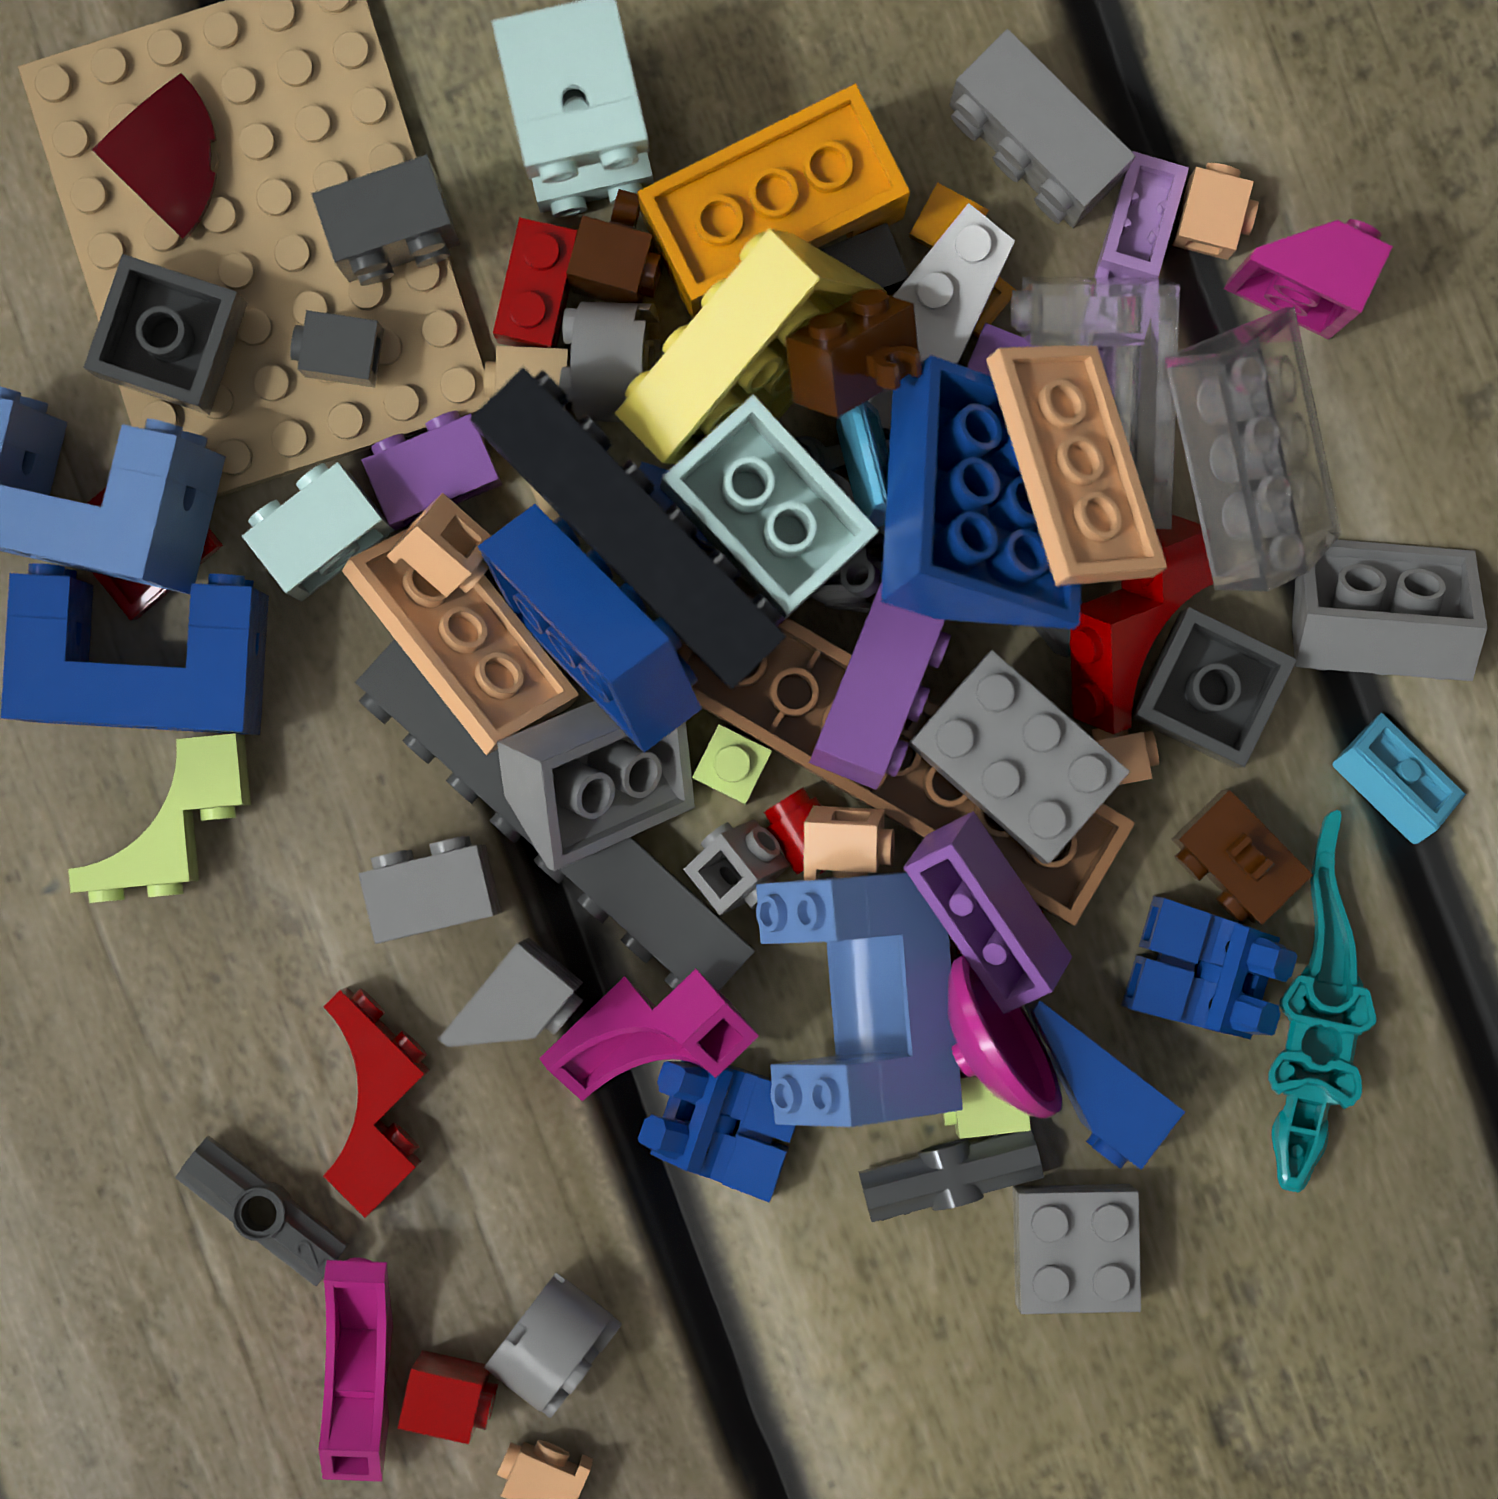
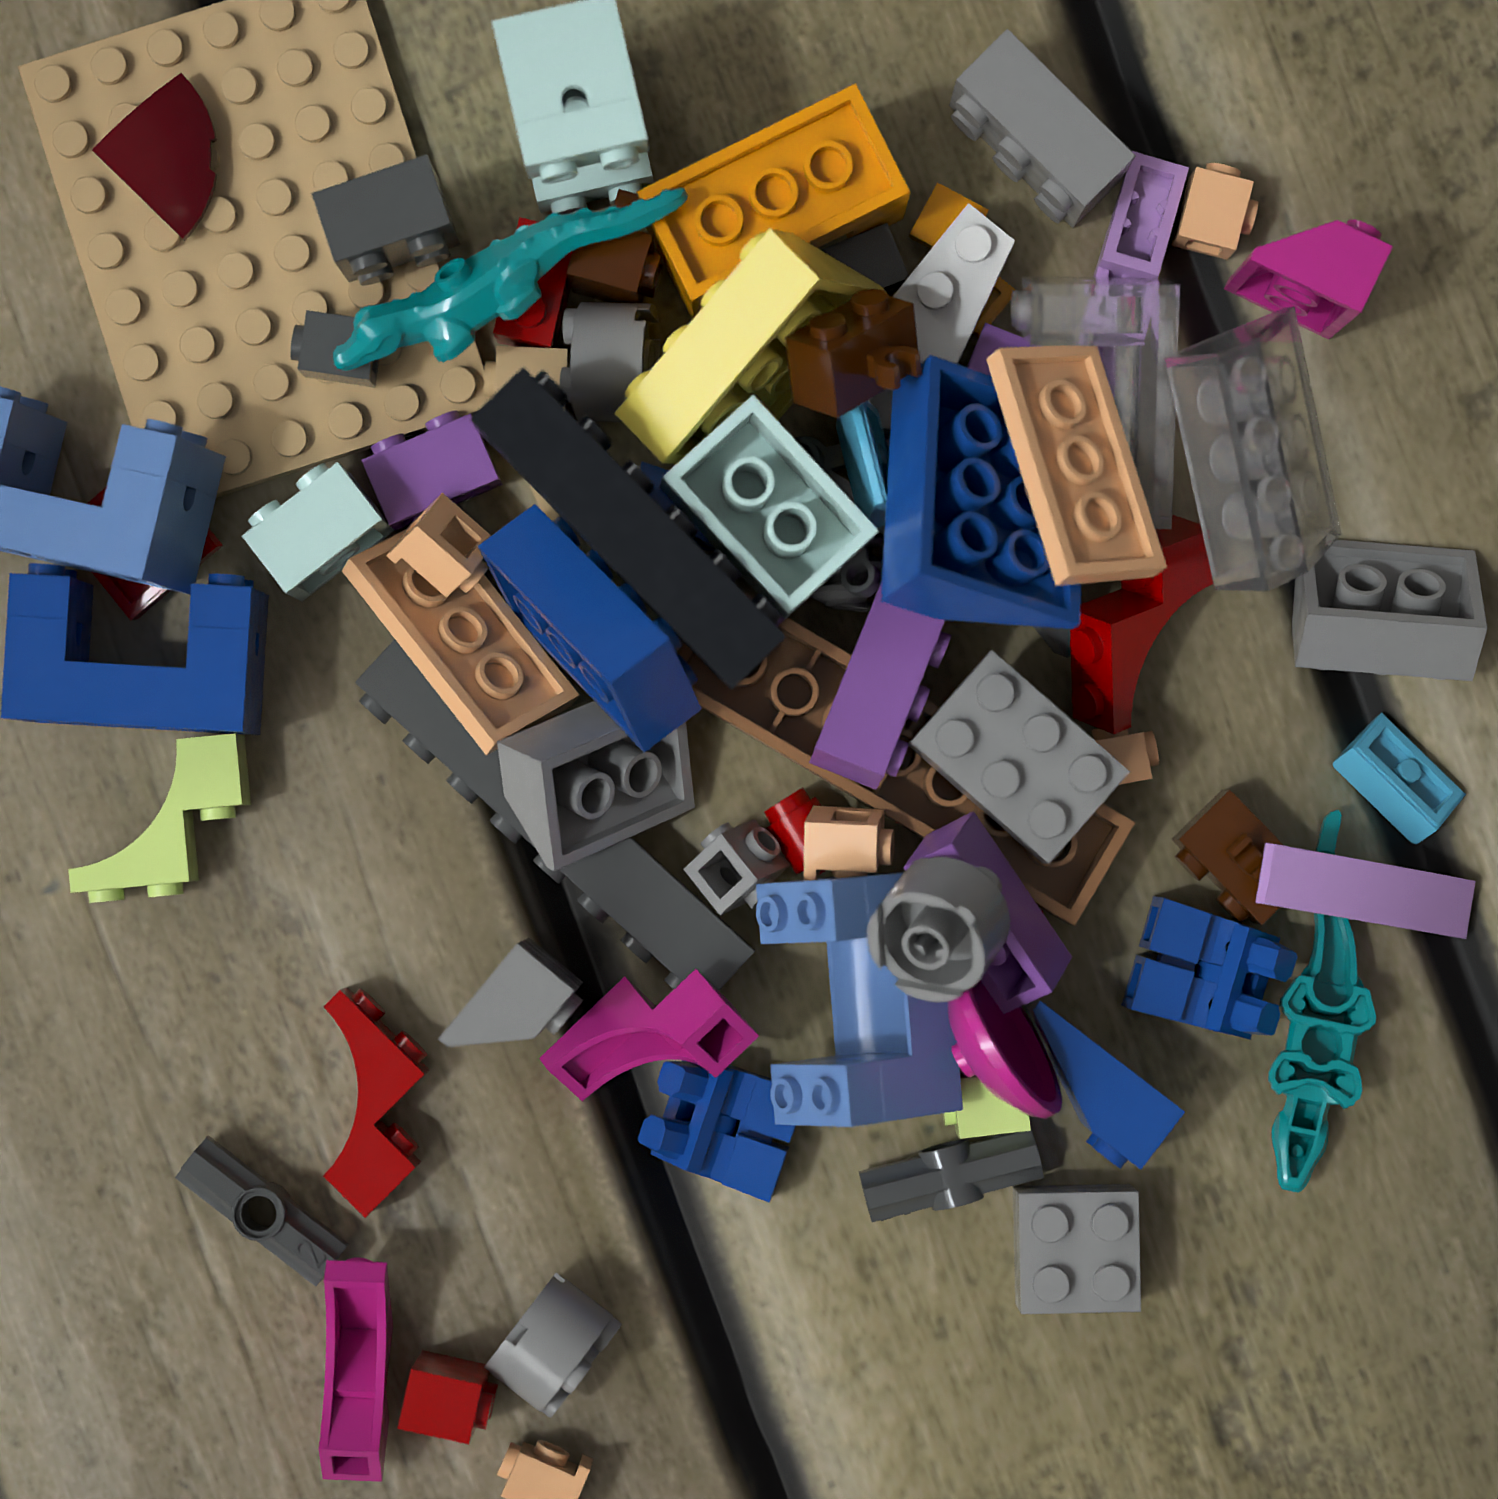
(165, 334): dark grey brick -> none
(429, 892): light grey brick -> none
(490, 283): none -> teal animal
(731, 764): yellowish green brick -> none
(939, 927): none -> light grey brick
(1213, 688): dark grey brick -> none
(1365, 891): none -> lavender slope

